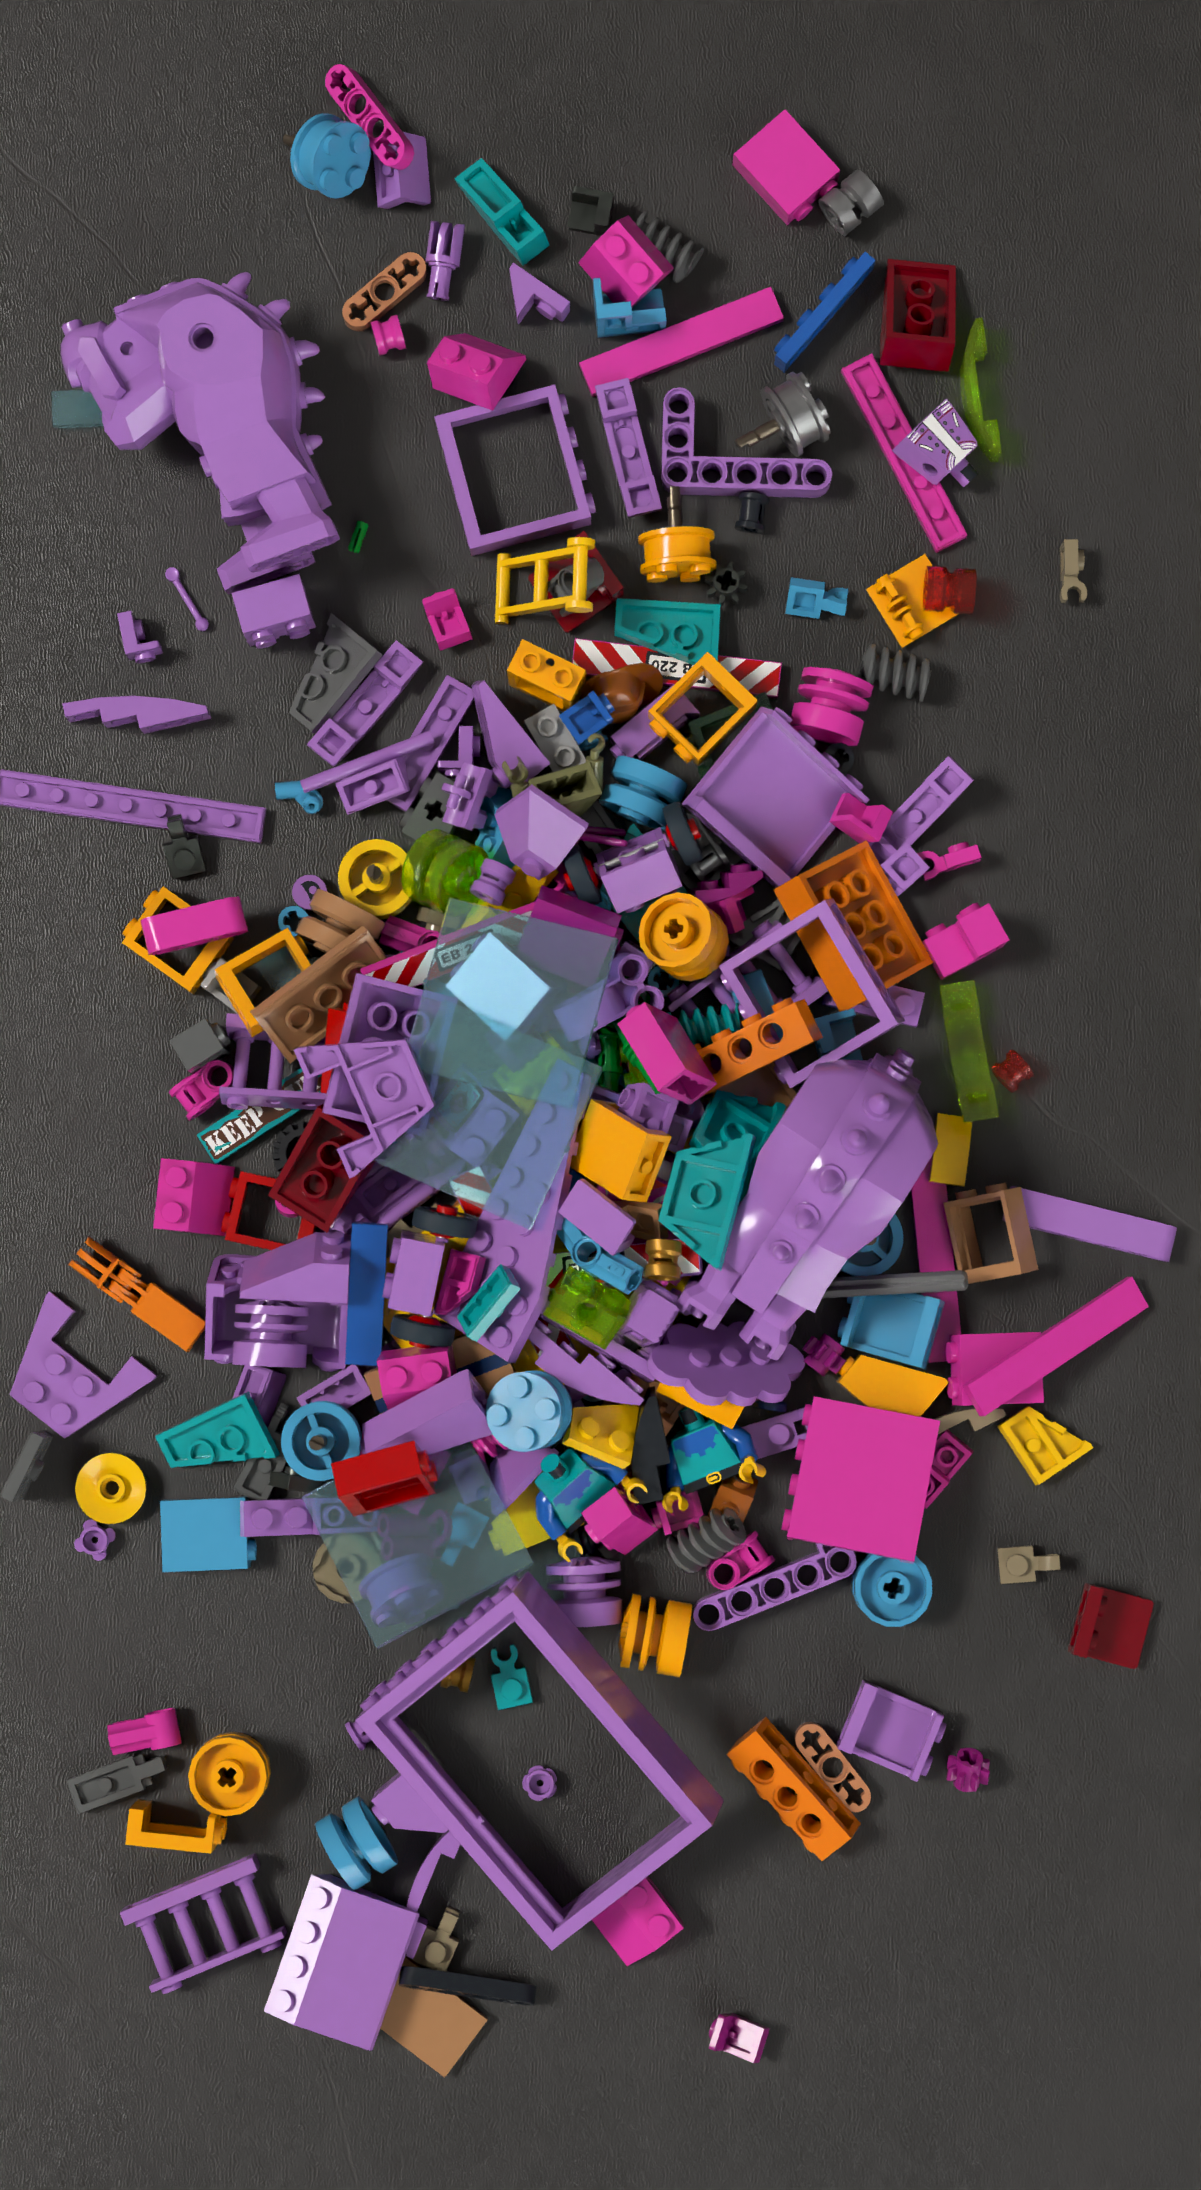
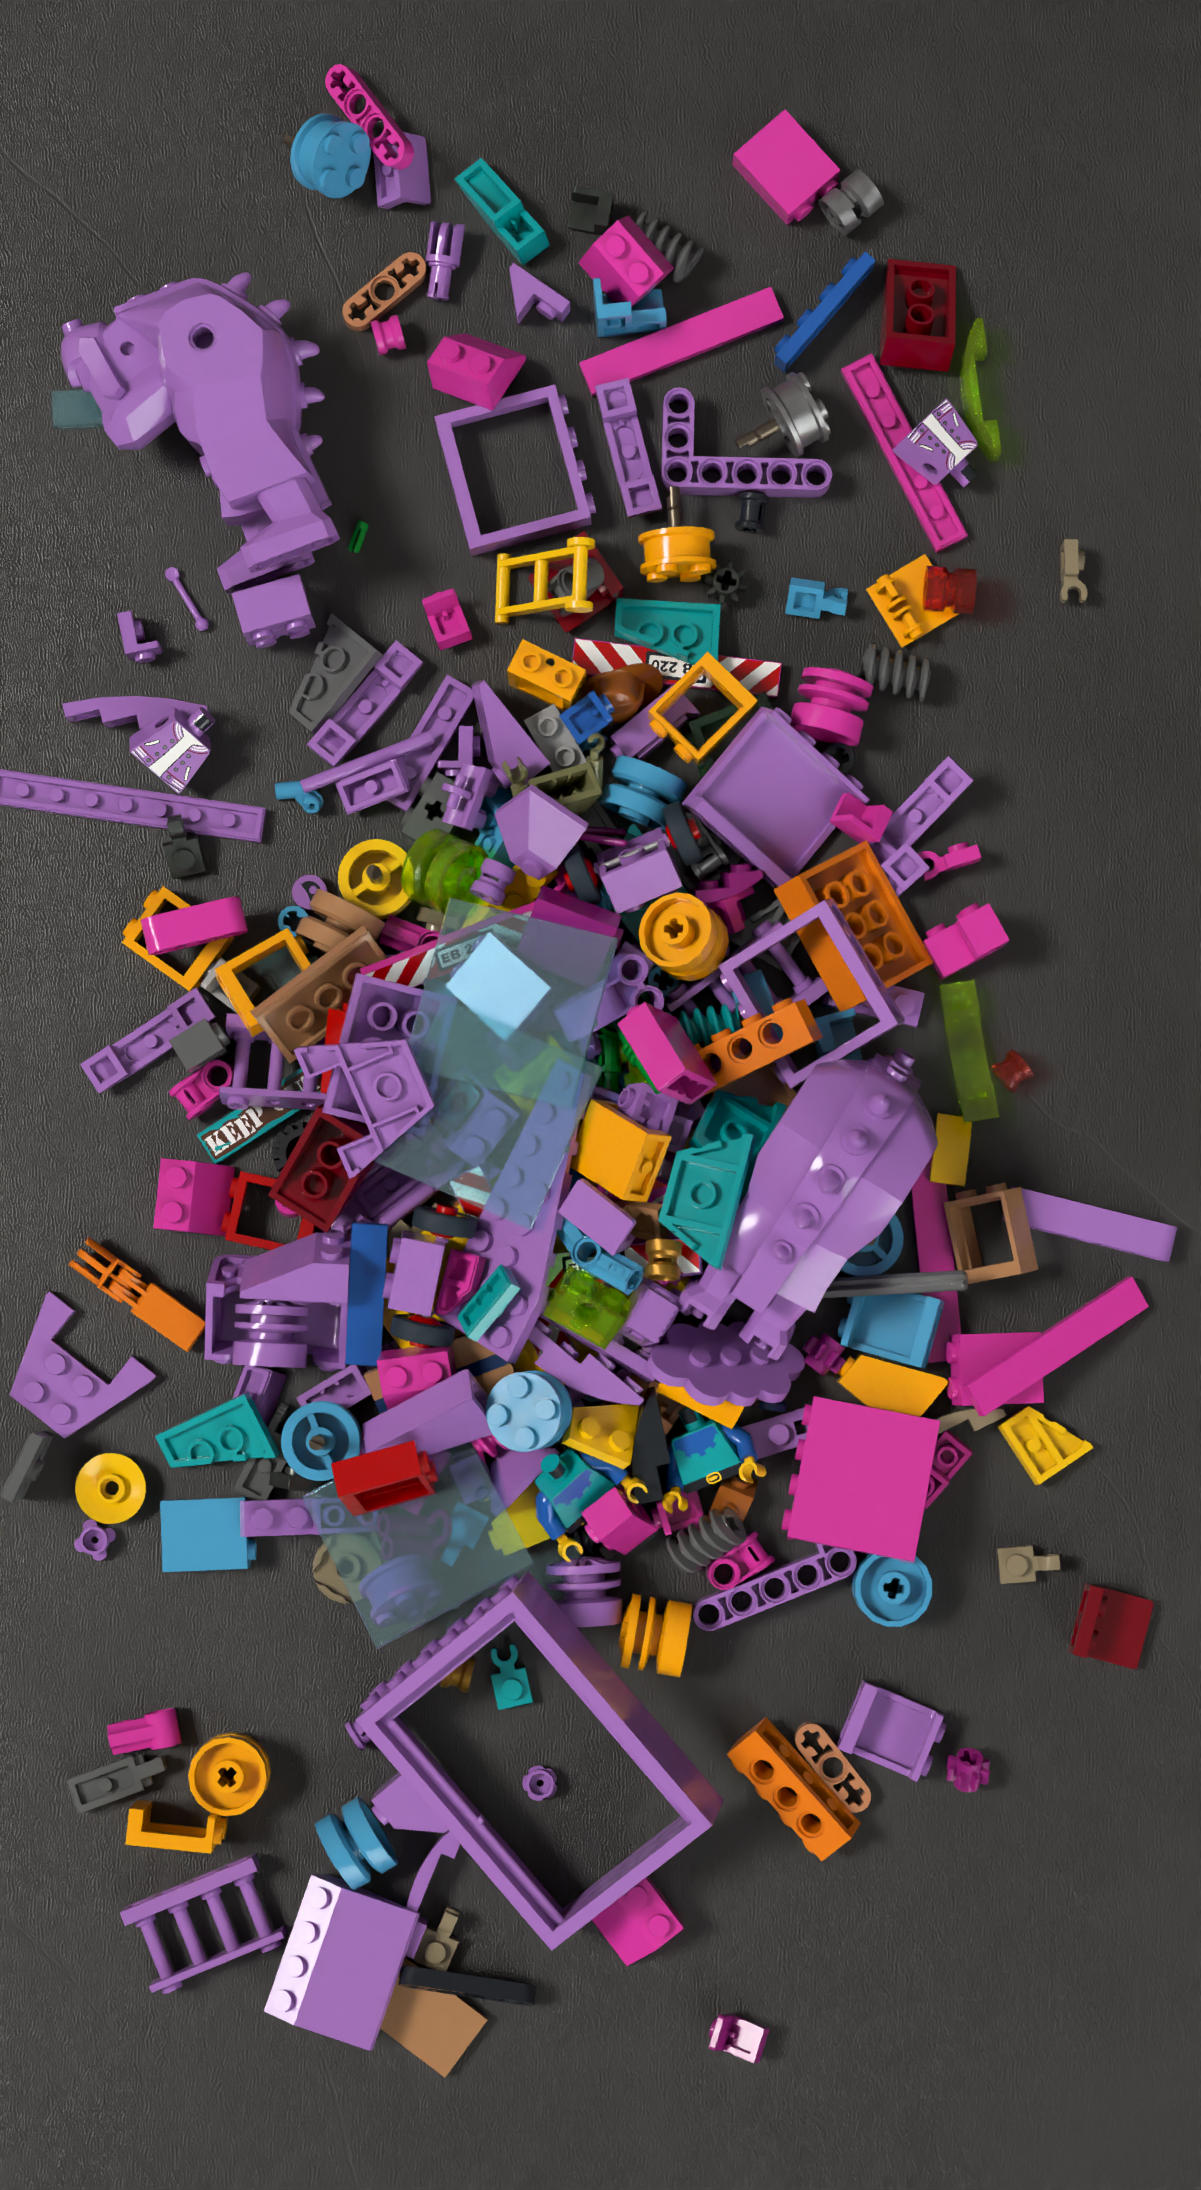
(145, 1043): none -> medium lavender slope
(174, 745): none -> medium lavender torso

